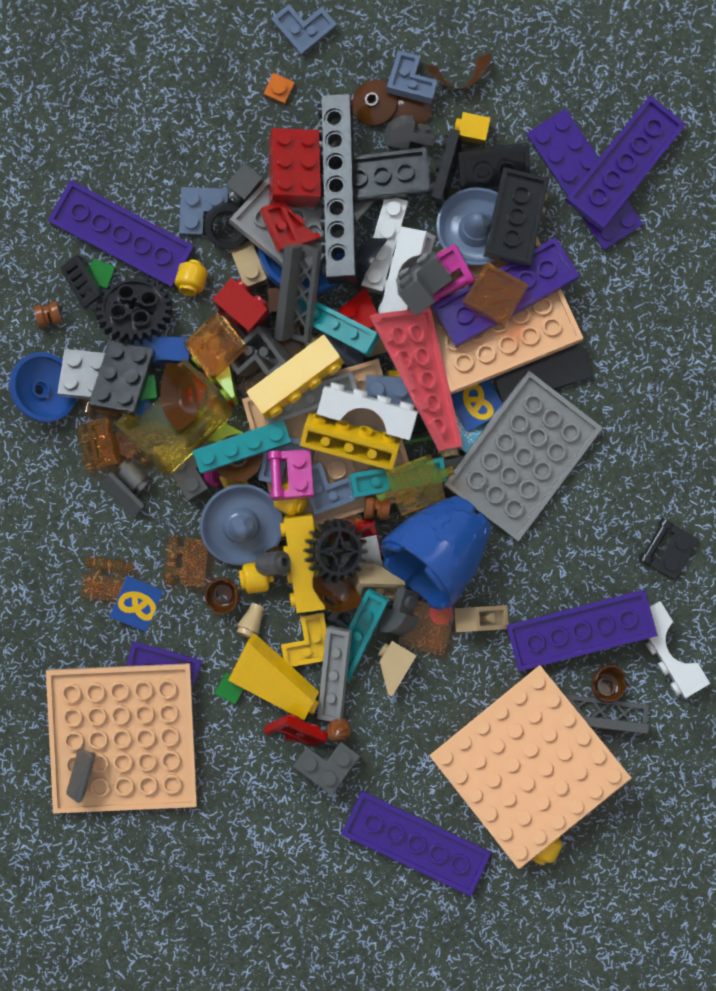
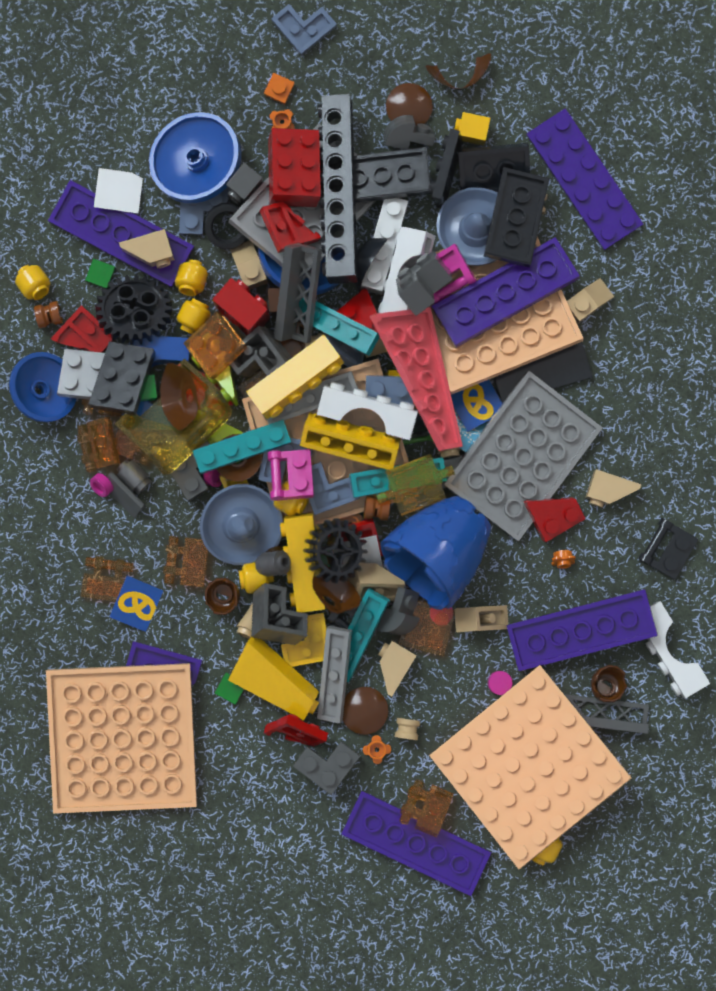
(32, 282): none -> yellow head
(72, 270): black slope -> none
(80, 775): dark grey slope -> none
(83, 333): none -> red wing
(101, 485): none -> dark pink tile
(118, 190): none -> white sticker
(150, 248): none -> tan slope
(193, 315): none -> yellow head
(194, 157): none -> blue dish
(271, 618): none -> dark grey brick
(282, 115): none -> orange plate
(338, 729): dark orange plate -> none
(365, 710): none -> reddish brown dish
(370, 749): none -> orange plate
(379, 111): reddish brown dish -> none
(406, 83): sand blue plate -> none
(407, 729): none -> tan wheel
(433, 811): none -> clear orange plate
(495, 294): clear orange plate -> none
(499, 682): none -> dark pink tile
(554, 515): none -> red wing
(563, 559): none -> orange plate
(589, 300): none -> tan slope
(608, 488): none -> tan slope
(625, 162): dark purple plate -> none

